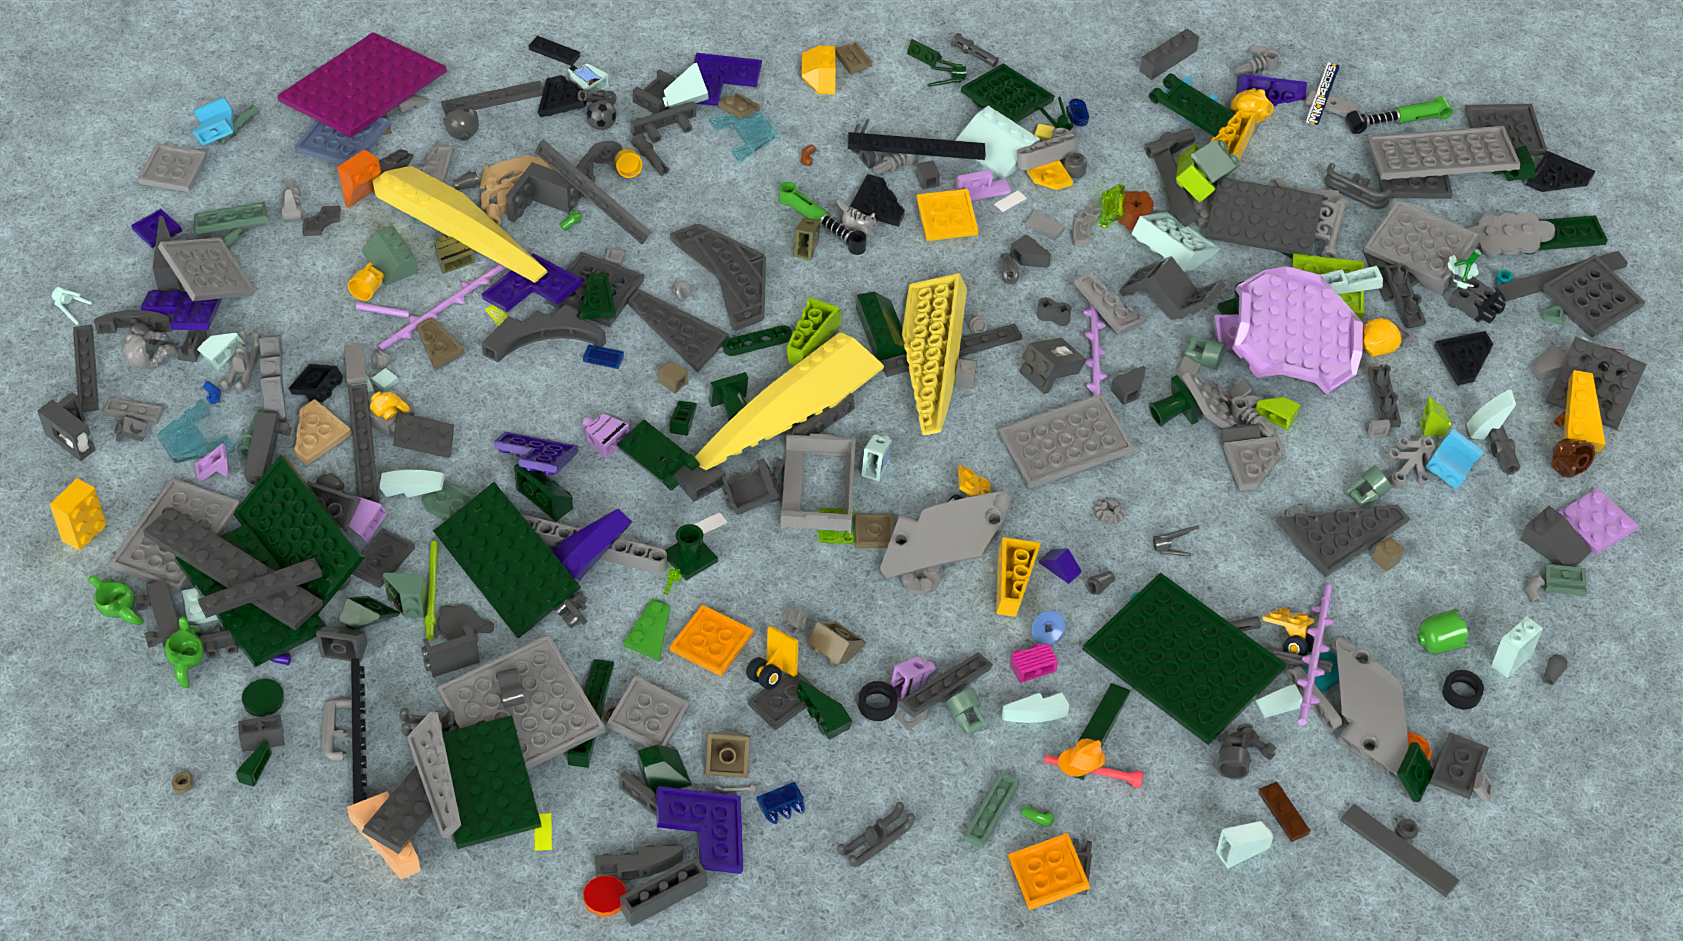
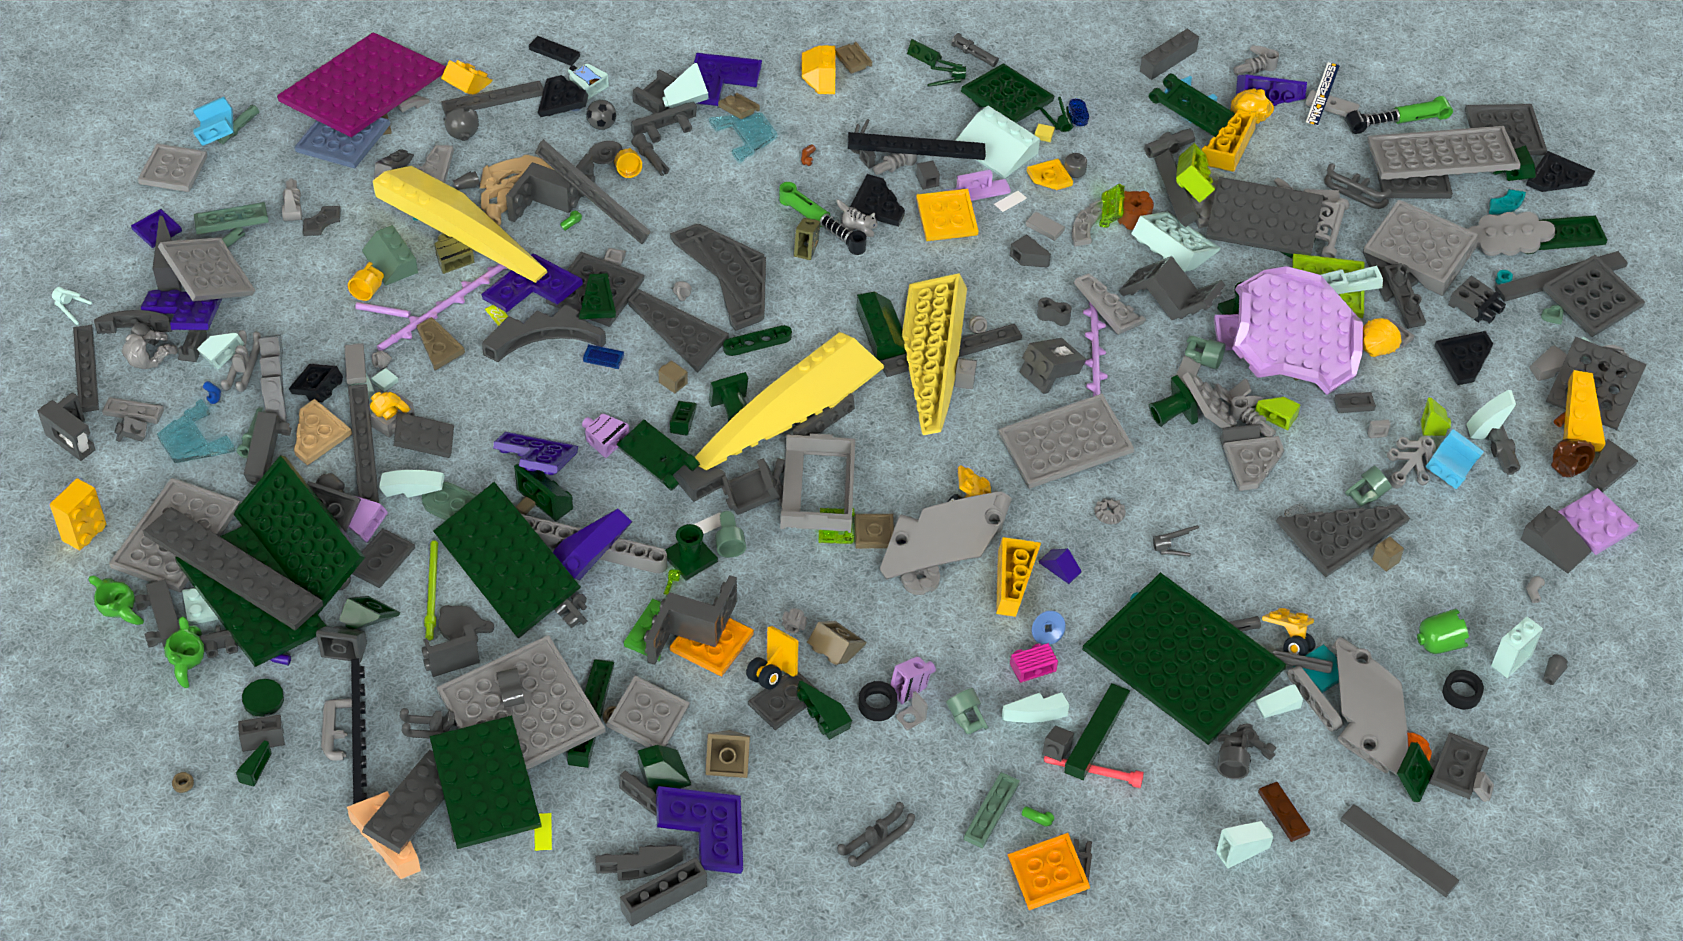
(212, 462): lavender slope -> none
(259, 587): dark grey plate -> none
(358, 176): orange slope -> none
(407, 593): sand green slope -> none
(432, 763): light grey wing -> none
(465, 77): none -> yellow slope
(525, 505): none -> dark tan piece
(593, 96): dark grey pin -> none
(603, 895): red tile -> none
(691, 619): none -> dark grey bracket
(717, 789): light grey hinge -> none
(729, 539): none -> sand green piece
(781, 801): clear blue plate -> none
(814, 329): lime wedge -> none
(877, 448): light aqua torso -> none
(945, 685): dark grey tile -> none
(1010, 269): dark grey piece -> none
(1047, 151): light grey beam -> none
(1058, 743): none -> dark grey brick
(1082, 758): light orange piece -> none
(1098, 583): dark grey cone -> none
(1129, 385): dark grey slope -> none
(1216, 160): sand green slope -> none
(1312, 660): lavender plant -> none
(1354, 402): none -> dark grey plate
(1383, 394): dark grey plate -> none
(1407, 829): dark grey plate -> none
(1464, 269): light aqua plant -> none
(1507, 203): none -> teal tile
(1565, 579): sand green plate -> none
(1610, 466): none -> dark grey wing

